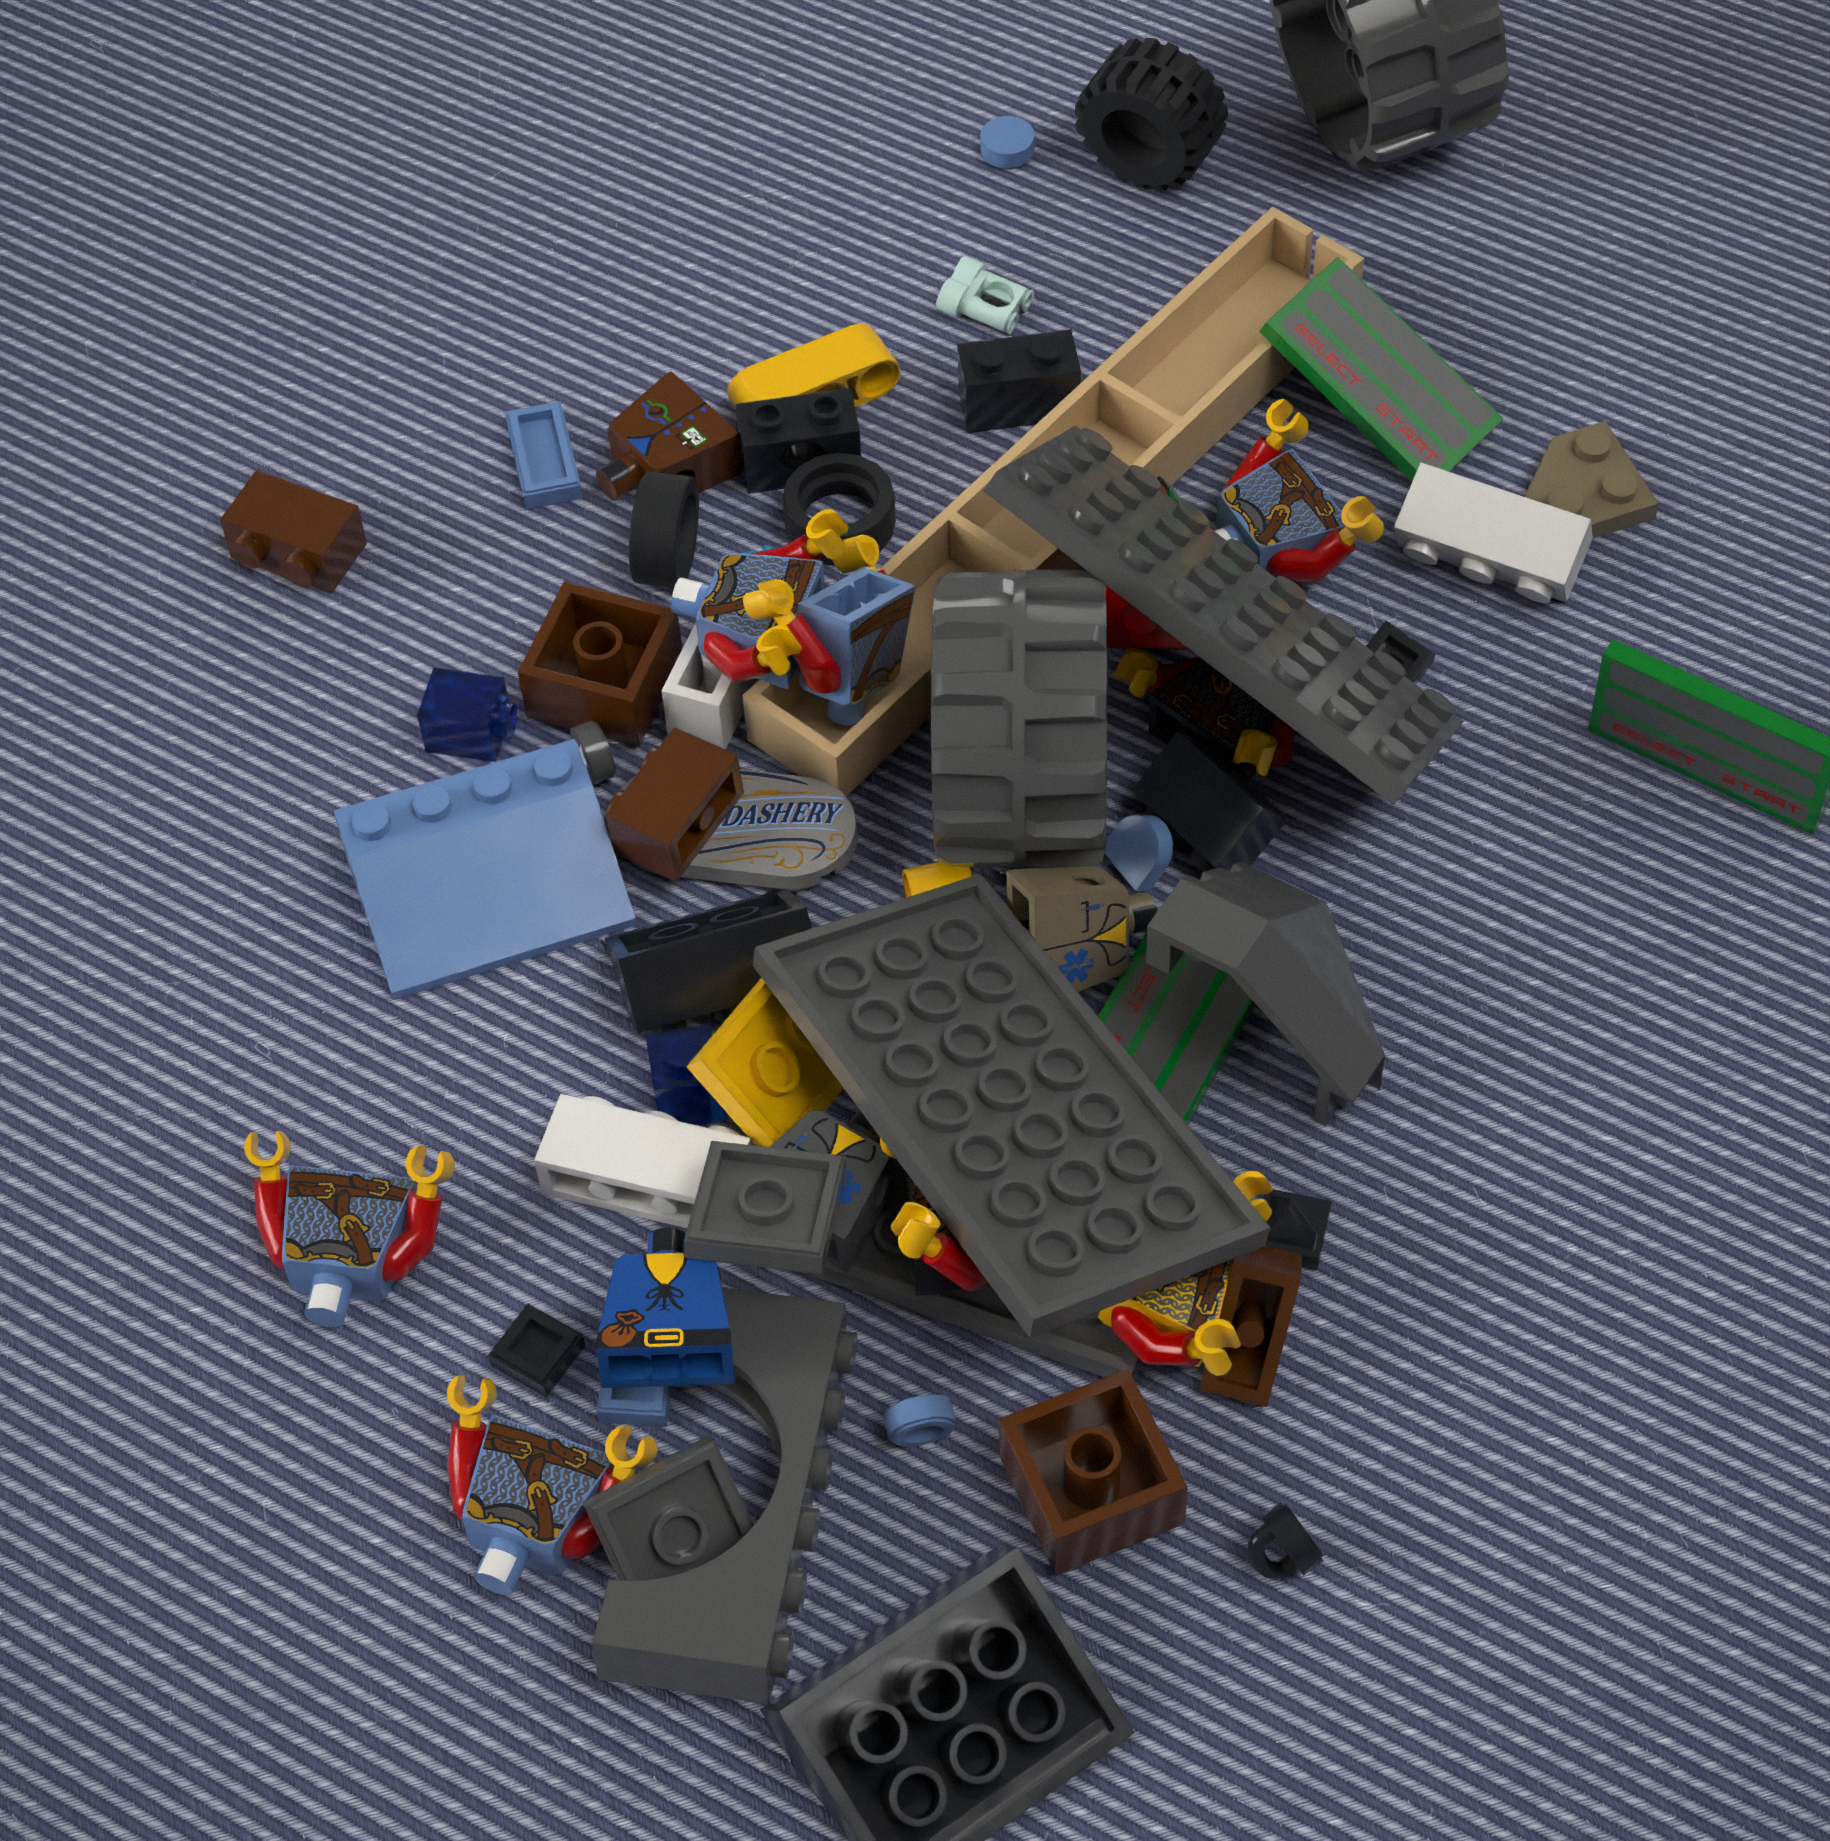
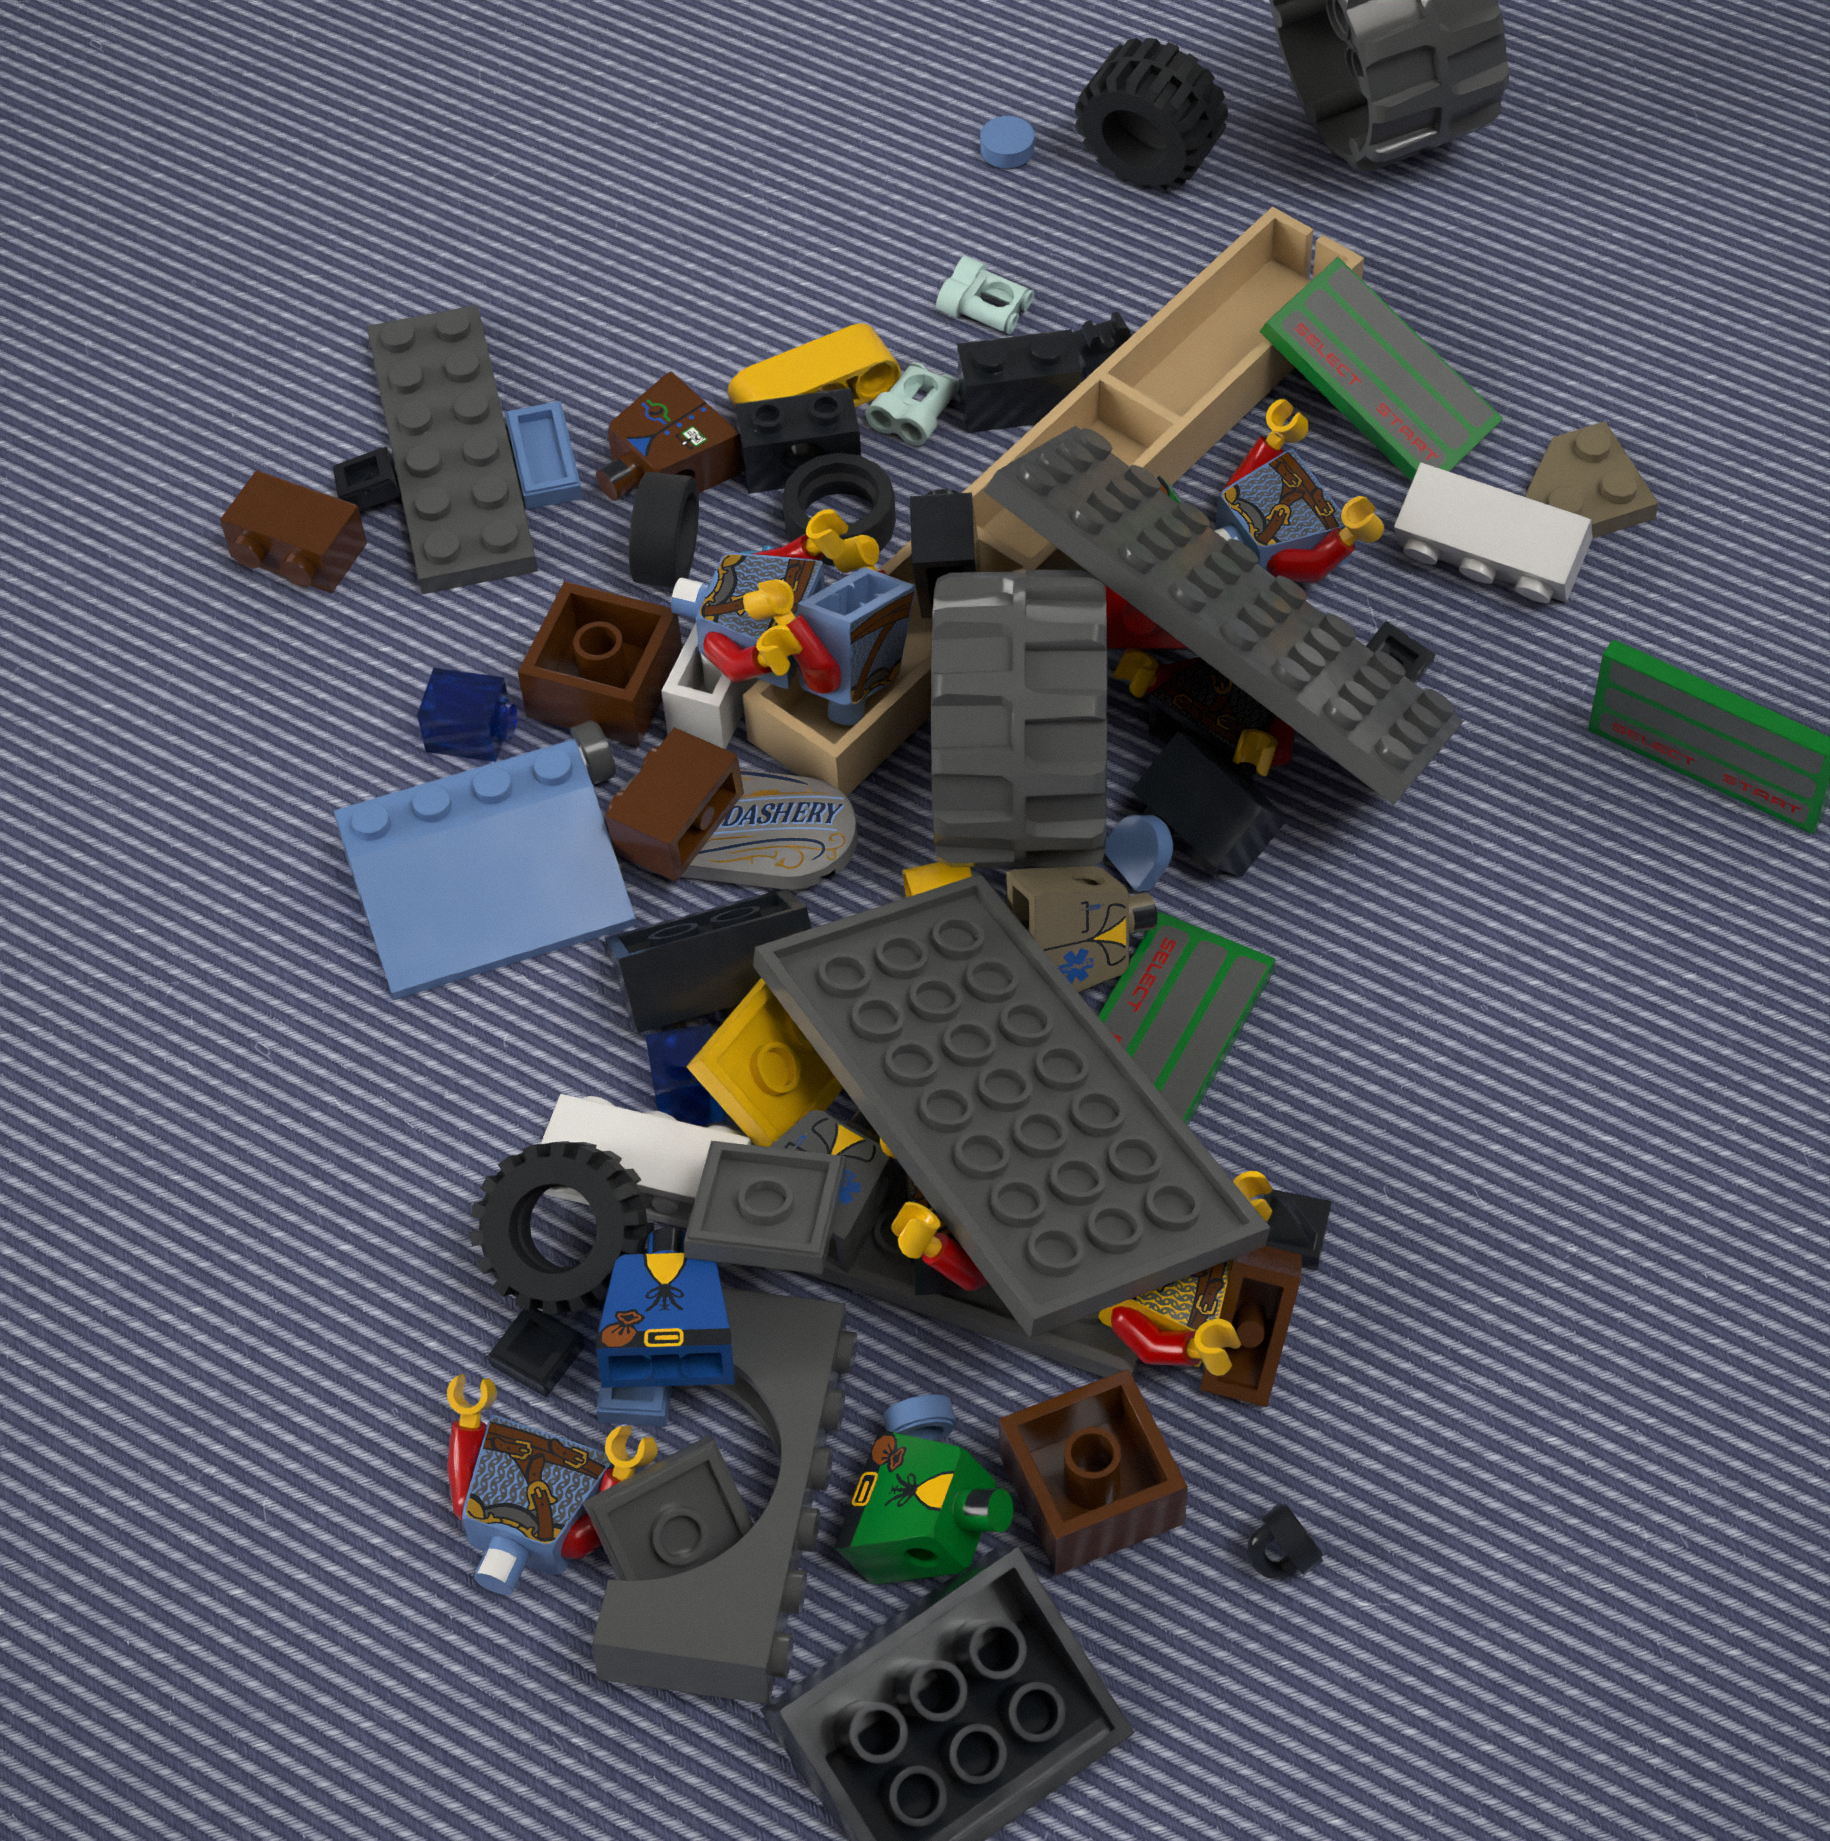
(345, 1230): torso -> none
(367, 479): none -> black tile
(451, 450): none -> dark grey plate
(507, 1233): none -> black tyre
(907, 417): none -> light aqua piece
(919, 1510): none -> green torso
(941, 540): none -> black brick
(1099, 341): none -> black tile
(1286, 960): dark grey panel -> none

